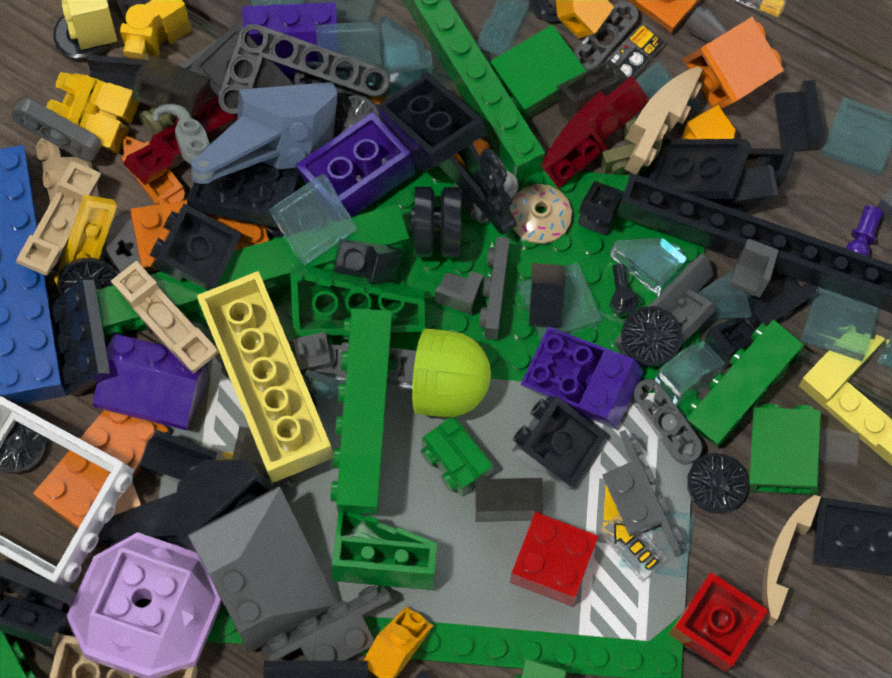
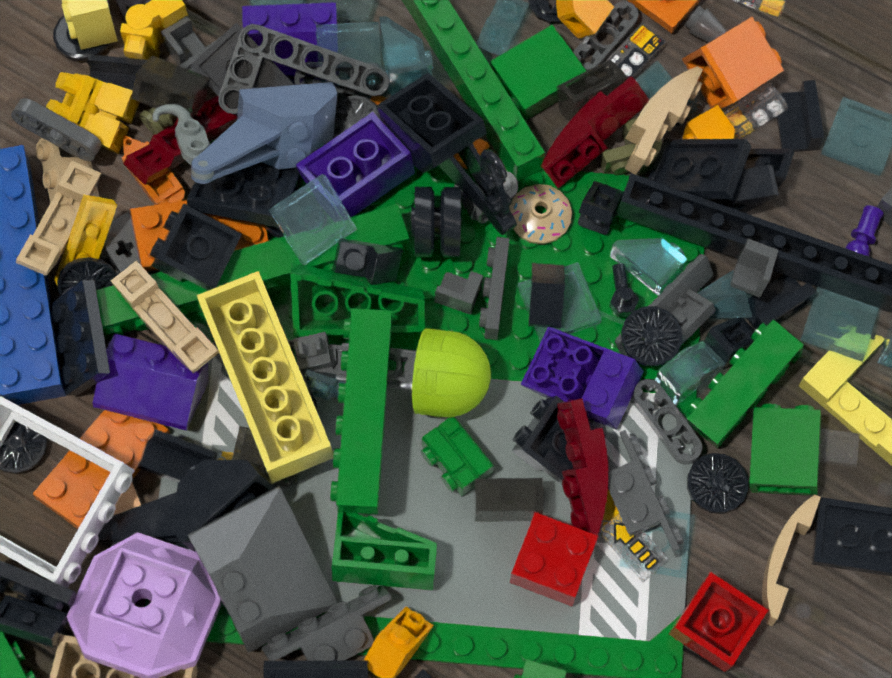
(181, 41): none -> dark grey panel
(588, 479): none -> dark red slope
(755, 110): none -> clear tile

